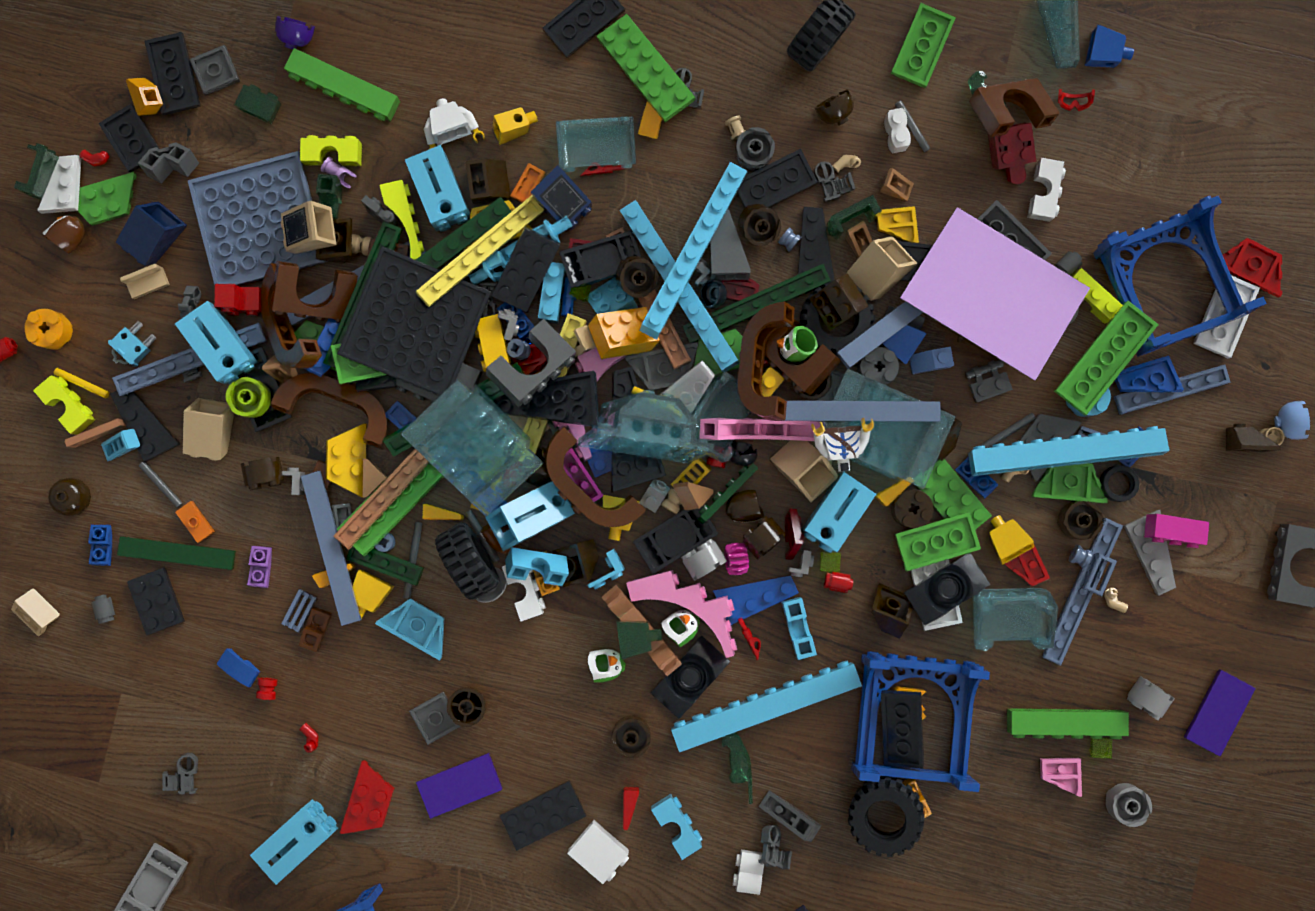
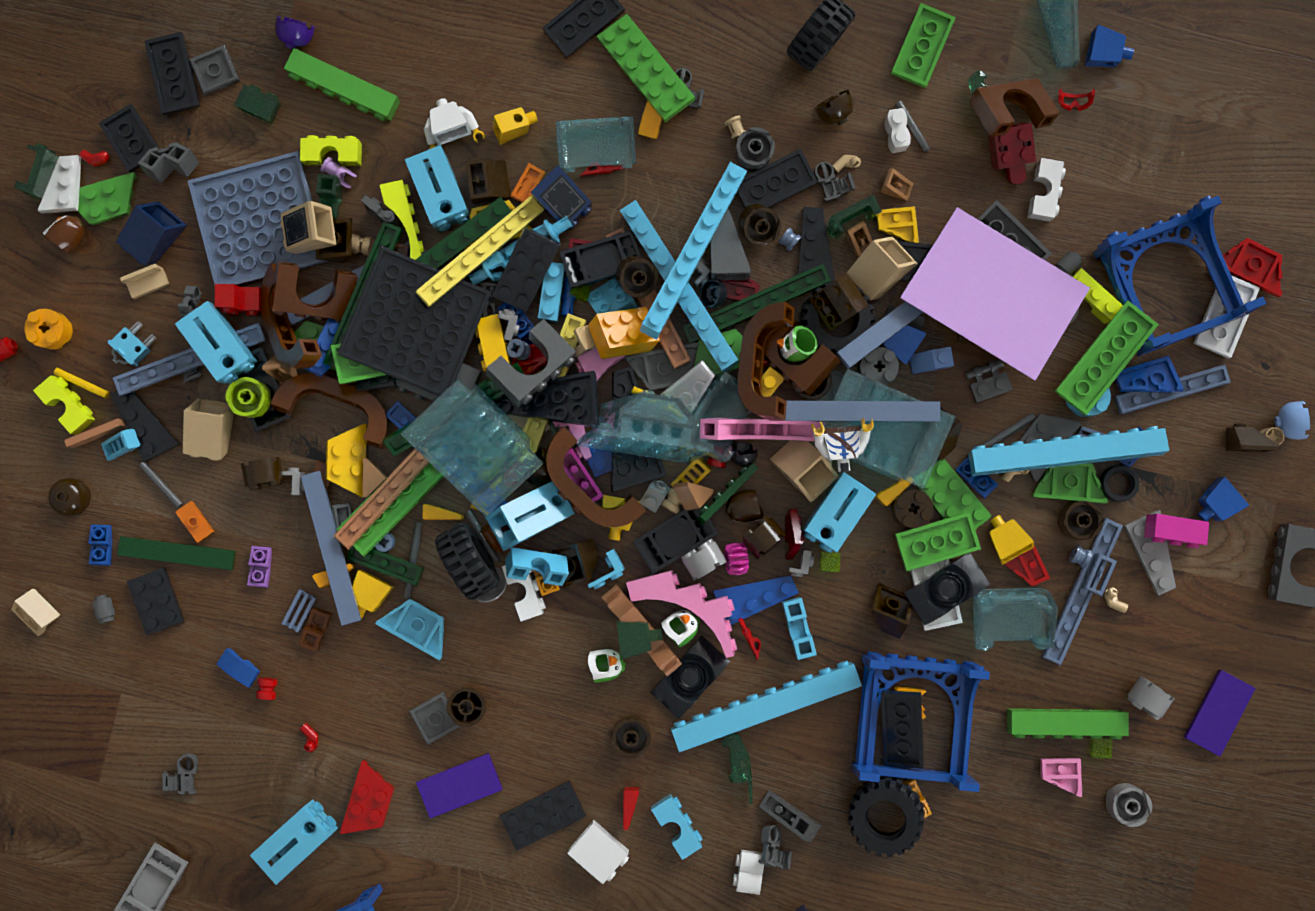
(144, 96): light orange slope -> none
(838, 582): red brick -> none
(1220, 501): none -> blue torso

